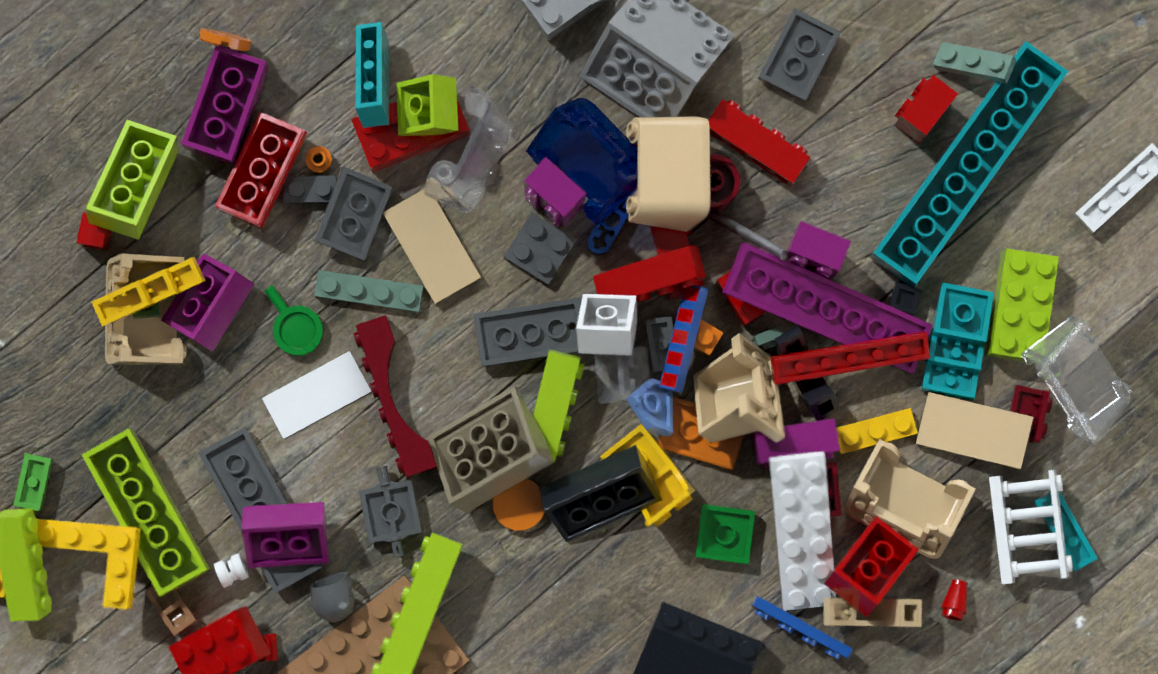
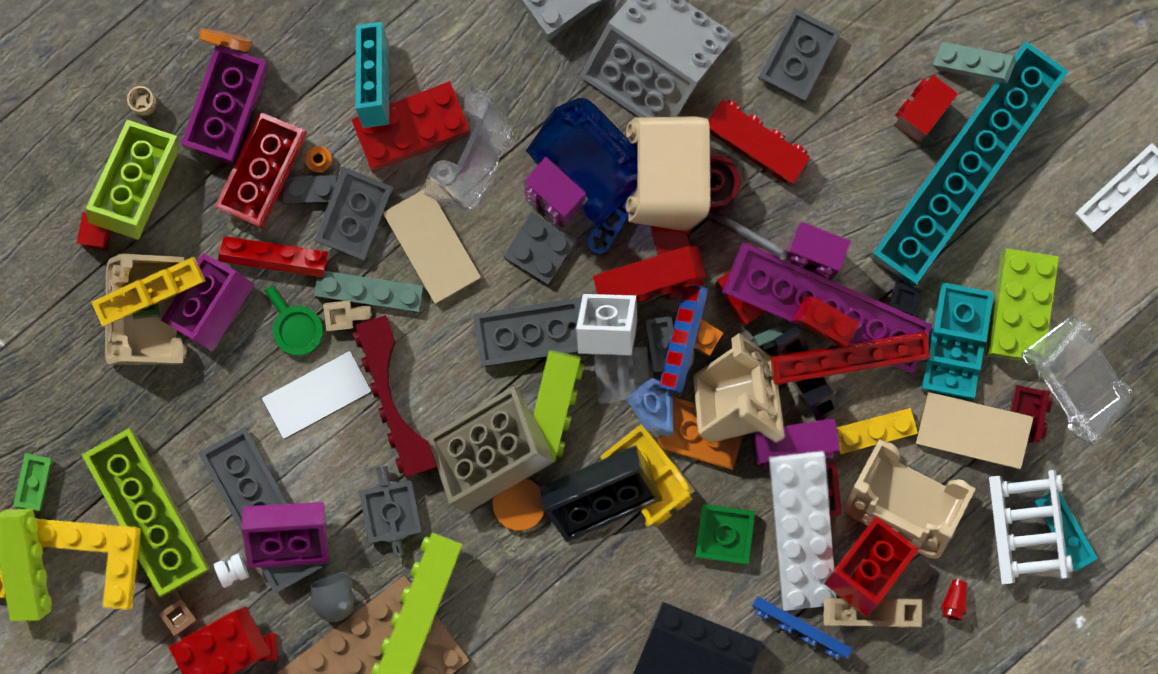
(142, 101): none -> tan wheel
(273, 256): none -> red plate
(341, 315): none -> tan plate
(427, 106): lime slope -> none
(825, 321): none -> red brick

